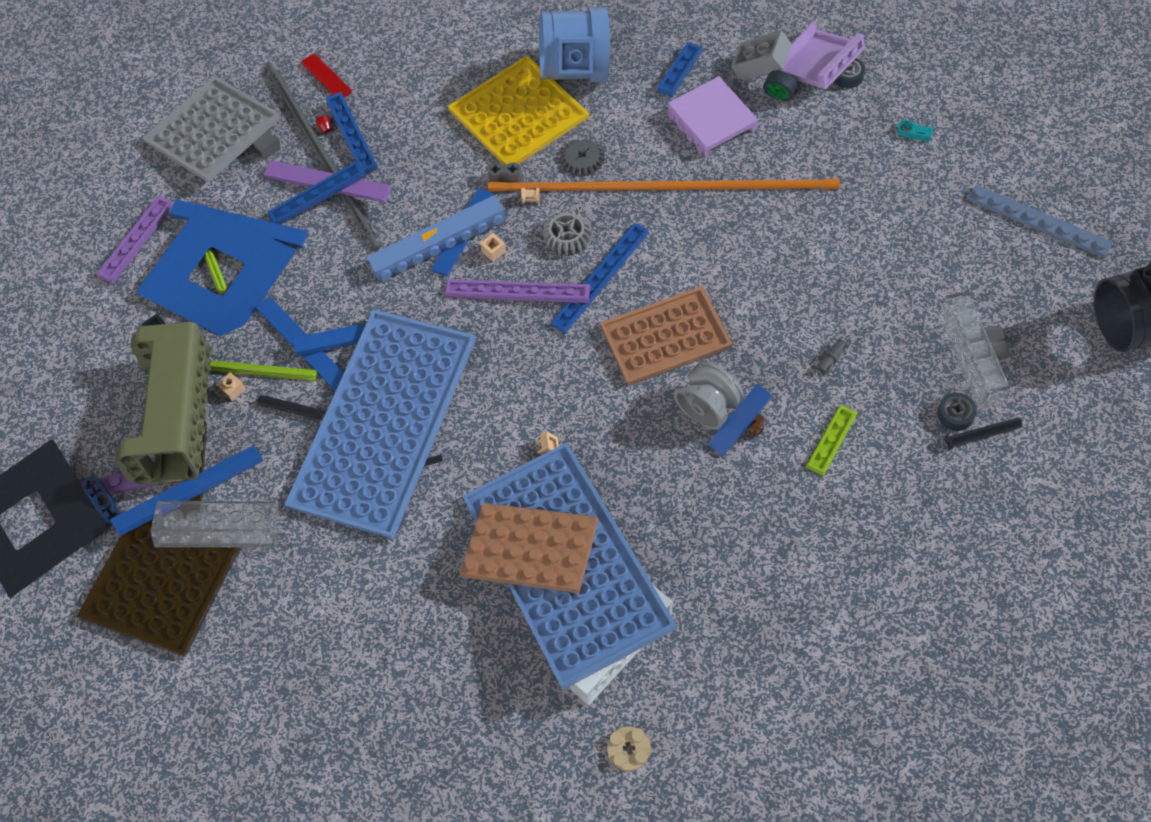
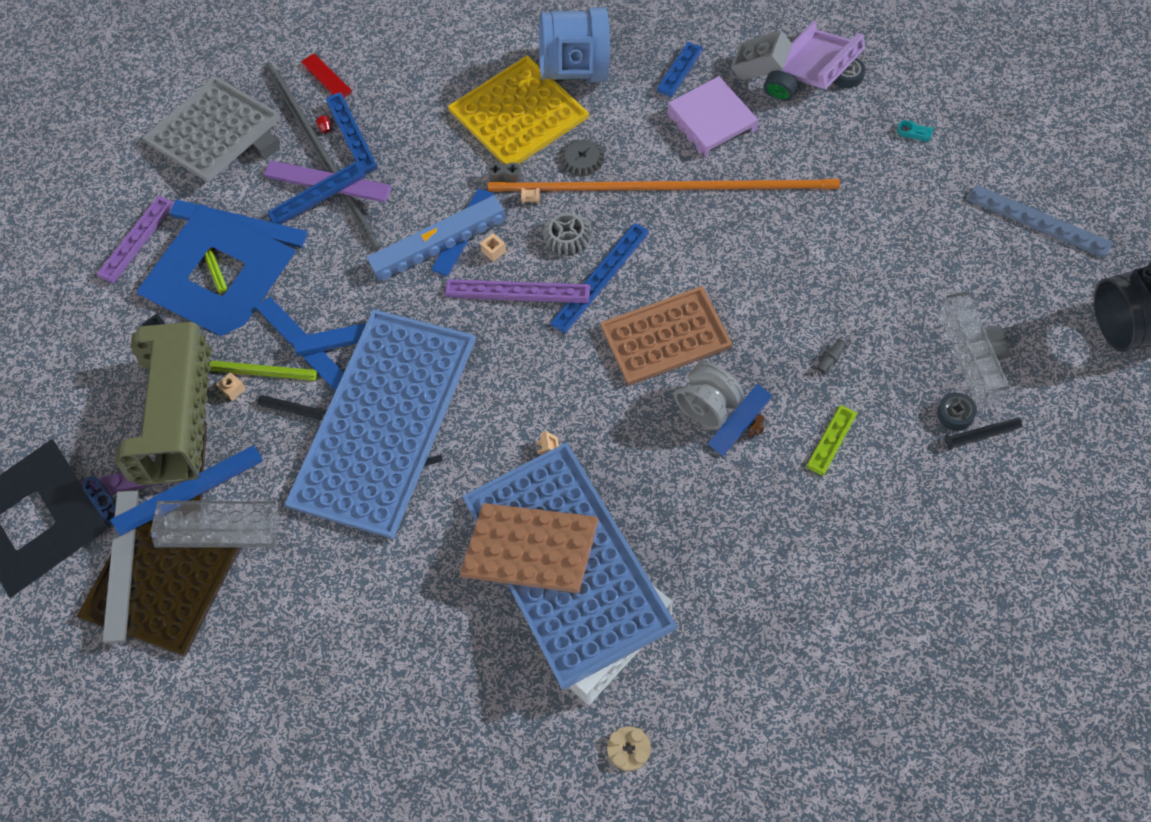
(120, 575): none -> light grey tile

